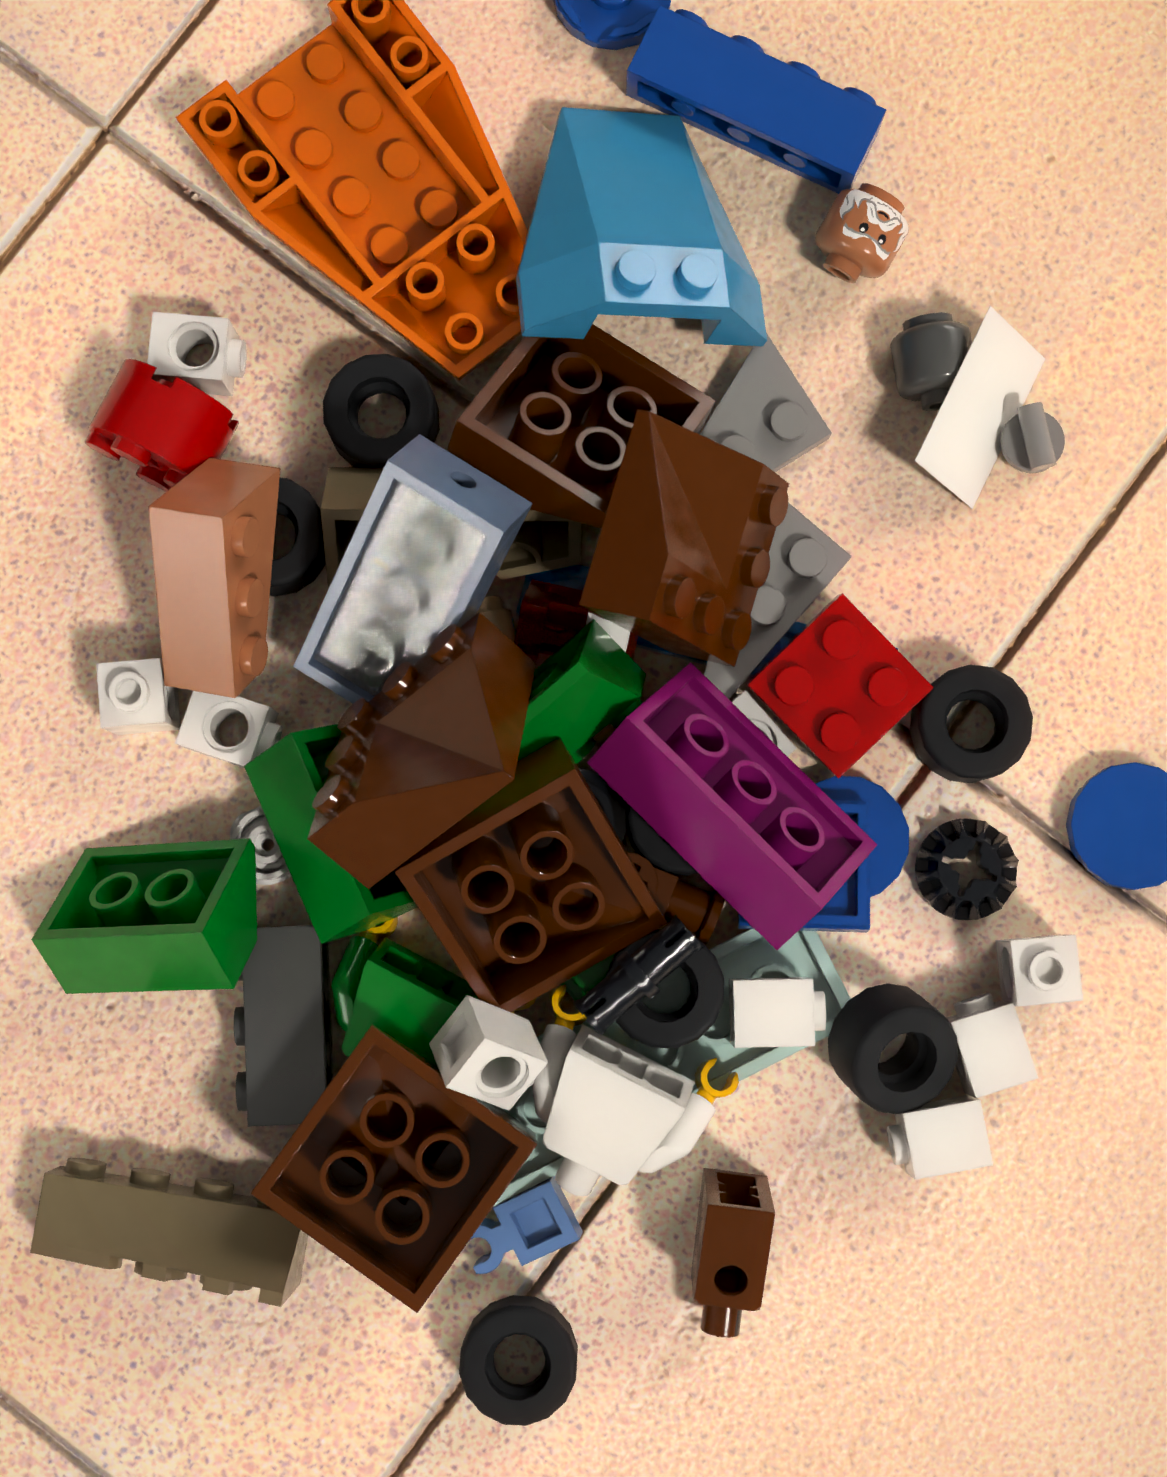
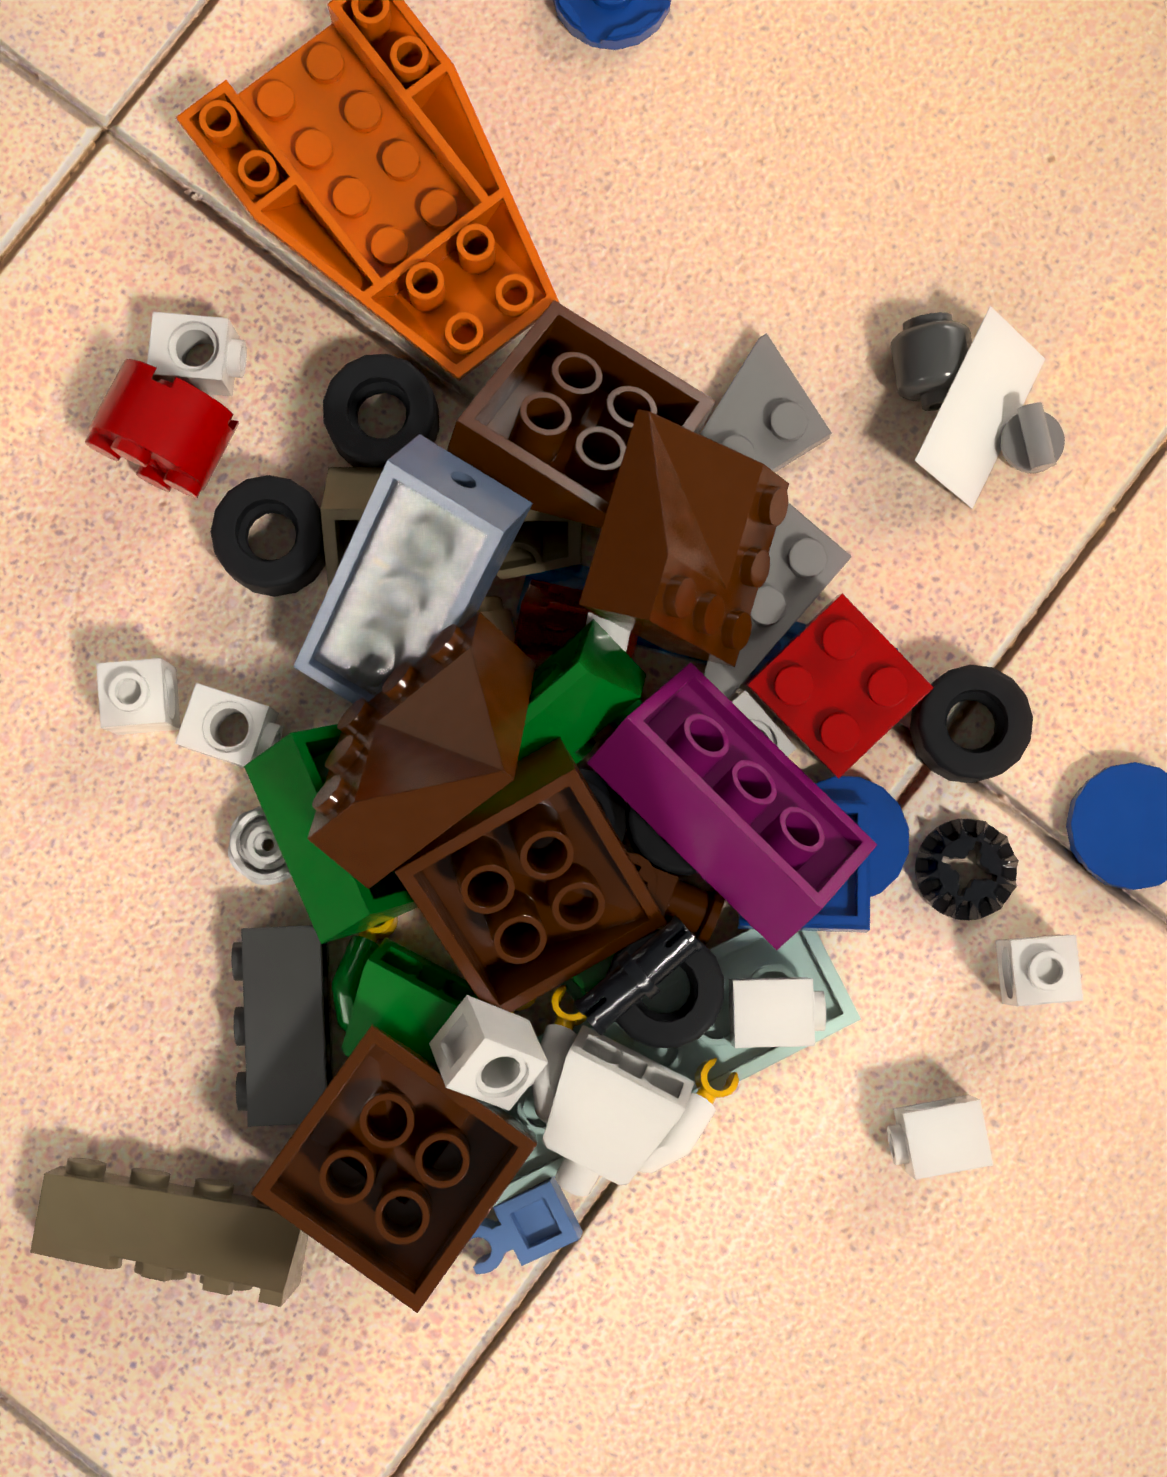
(153, 918): green slope -> none
(215, 574): nougat wedge -> none
(515, 1402): black tyre -> none
(632, 232): dark azure wedge -> none
(731, 1248): reddish brown torso -> none
(754, 99): blue brick -> none
(862, 233): nougat head -> none
(917, 1069): black tyre -> none
(990, 1046): white brick -> none

